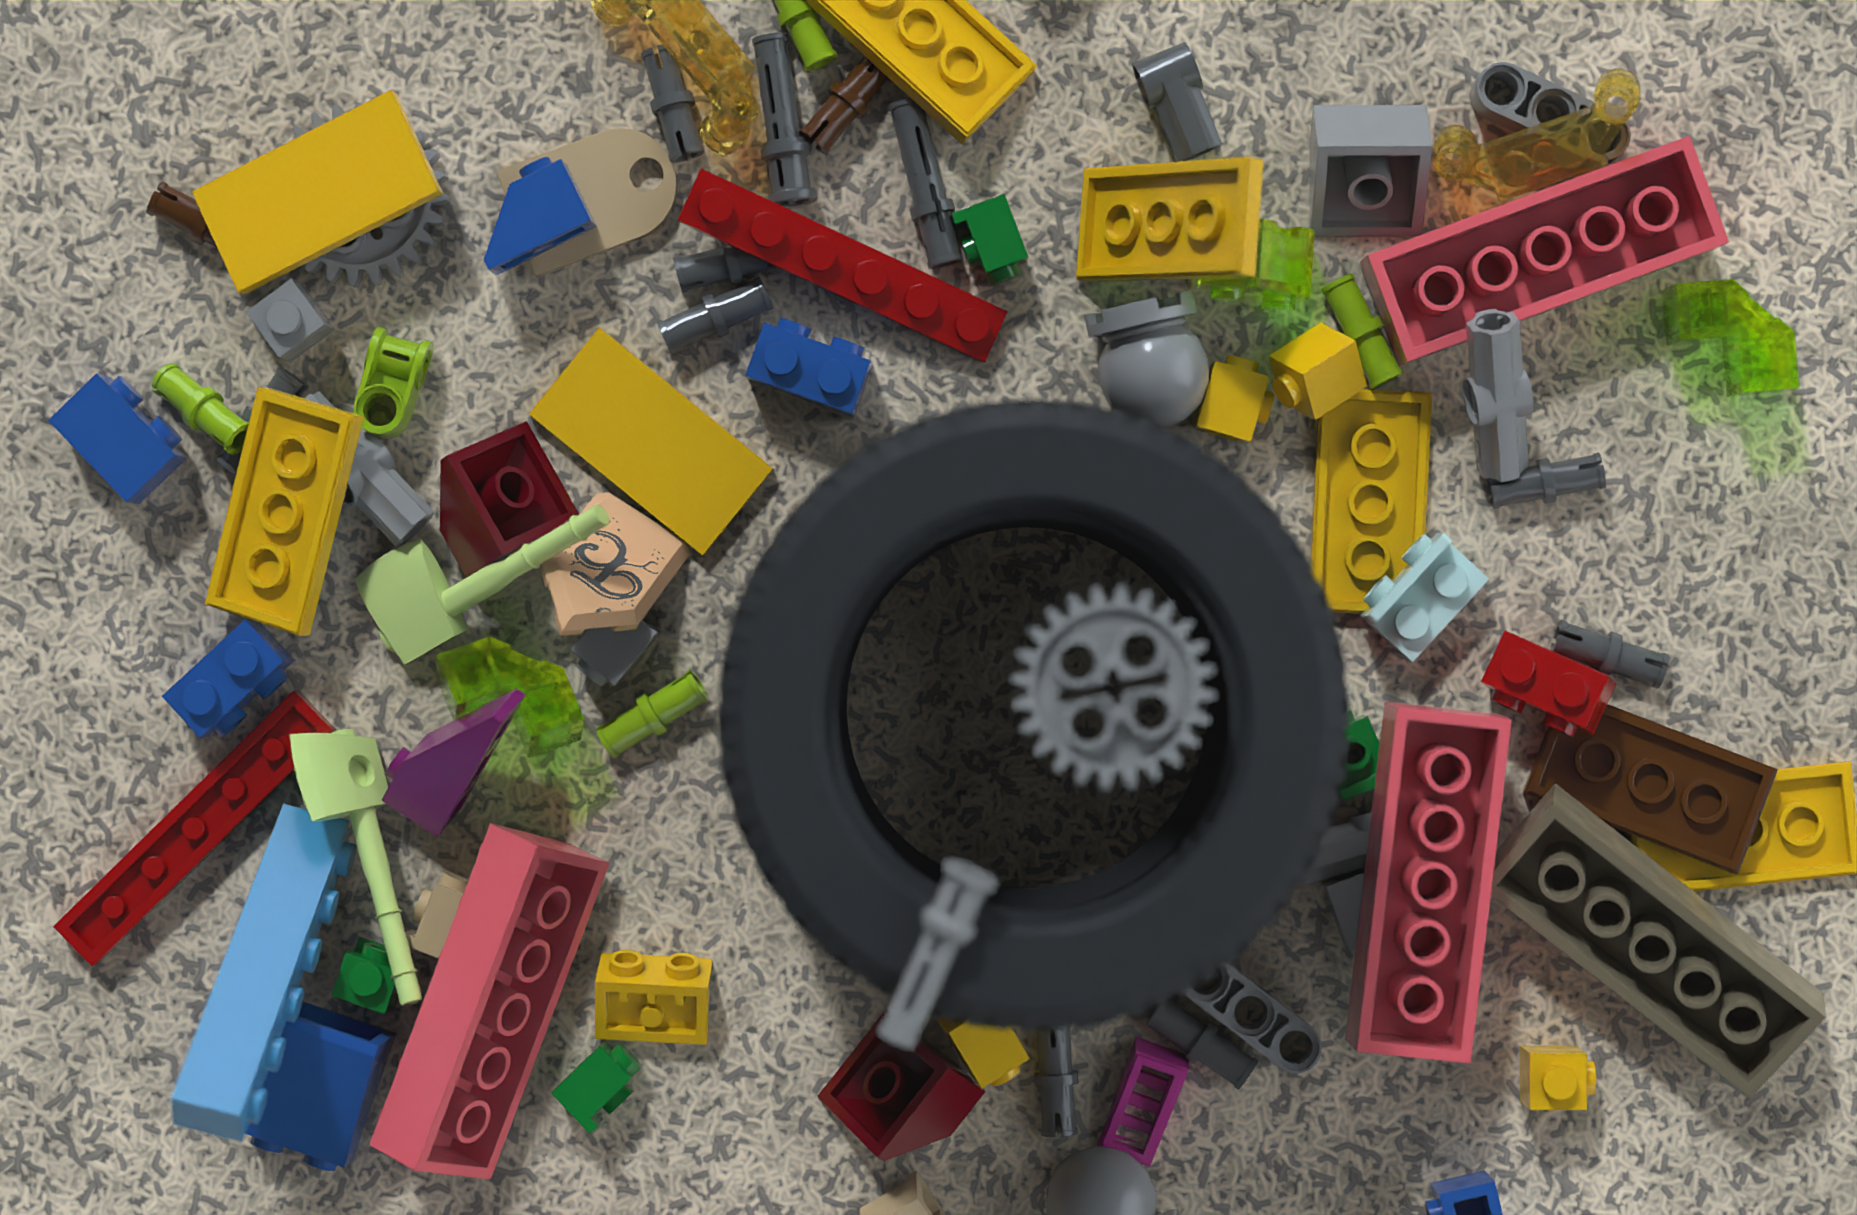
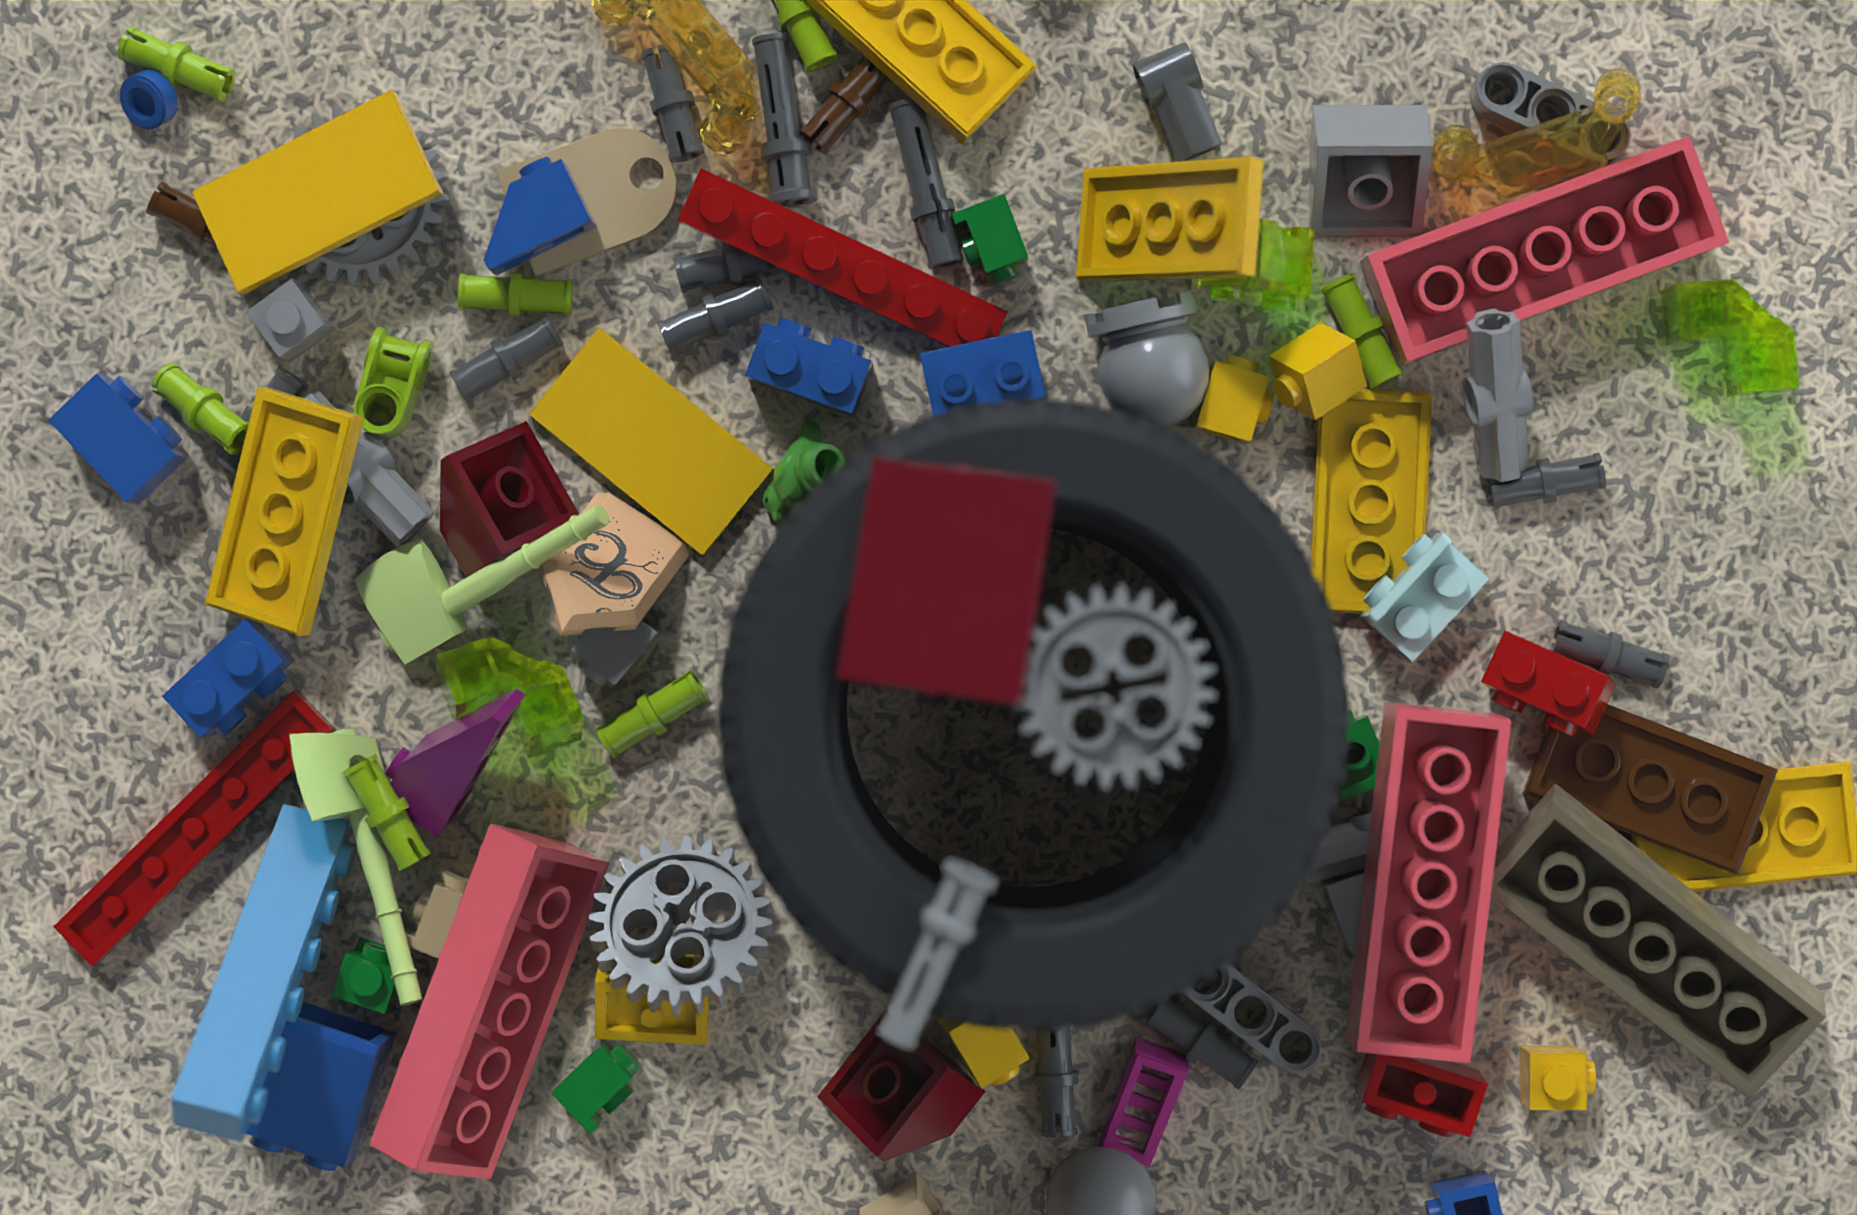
(148, 99): none -> blue tile
(176, 63): none -> lime pin
(387, 812): none -> lime pin
(506, 358): none -> dark grey pin
(515, 294): none -> lime pin
(638, 902): none -> light grey gear
(800, 471): none -> bright green animal
(947, 580): none -> dark red piece
(983, 372): none -> blue brick
(1434, 1092): none -> red brick

